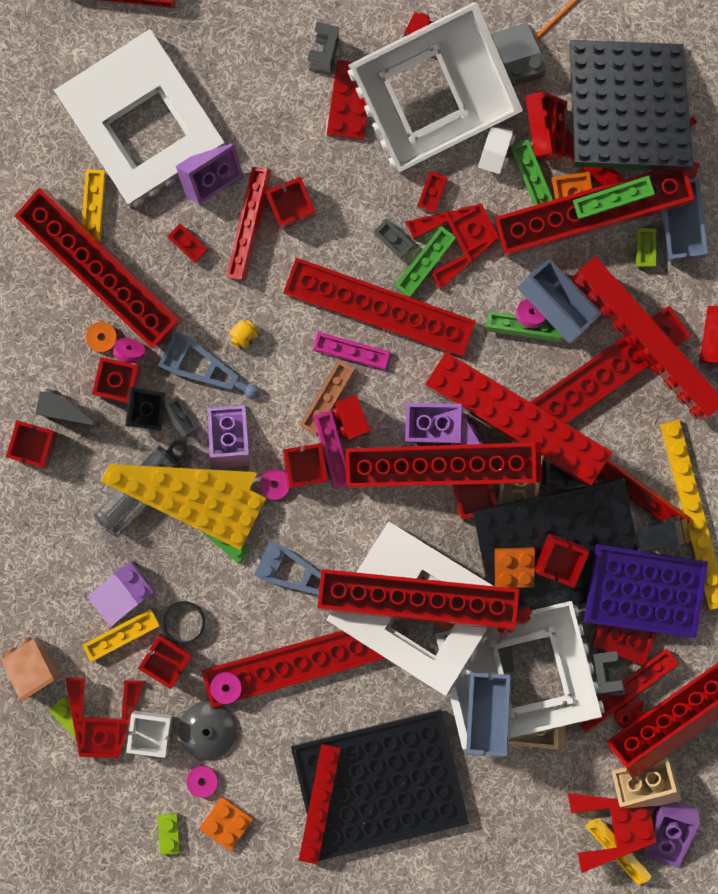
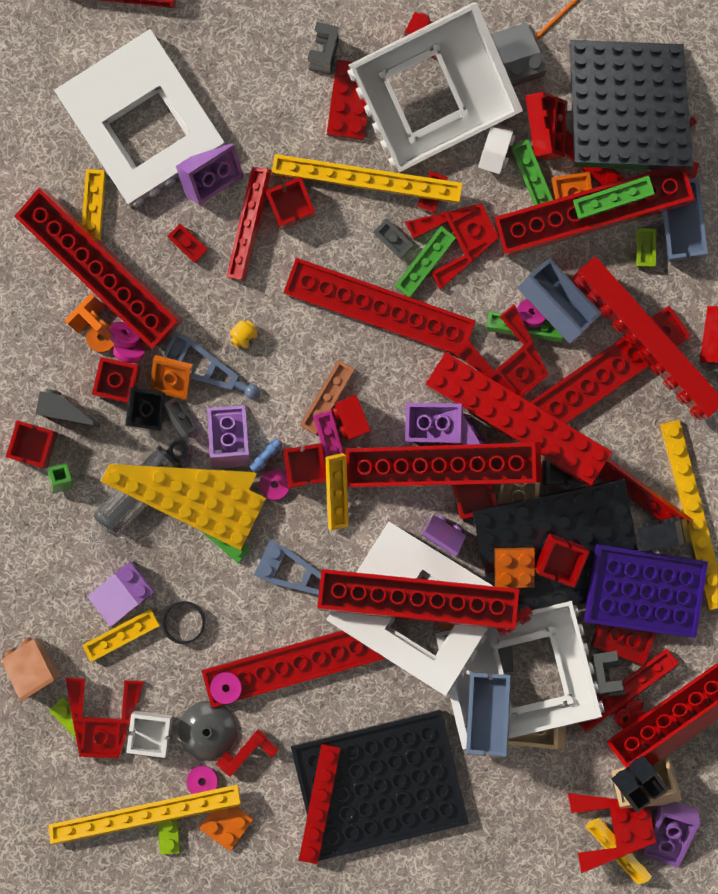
(59, 478): none -> bright green brick
(86, 314): none -> orange bracket
(123, 335): none -> dark pink piece
(144, 815): none -> yellow plate
(166, 661): red piece -> none
(171, 377): none -> orange plate
(230, 764): none -> red beam
(261, 461): none -> medium blue plate
(337, 491): none -> yellow plate
(351, 350): dark pink tile -> none
(367, 178): none -> yellow plate
(444, 535): none -> medium lavender slope
(518, 372): none -> red wing
(639, 774): none -> black piece

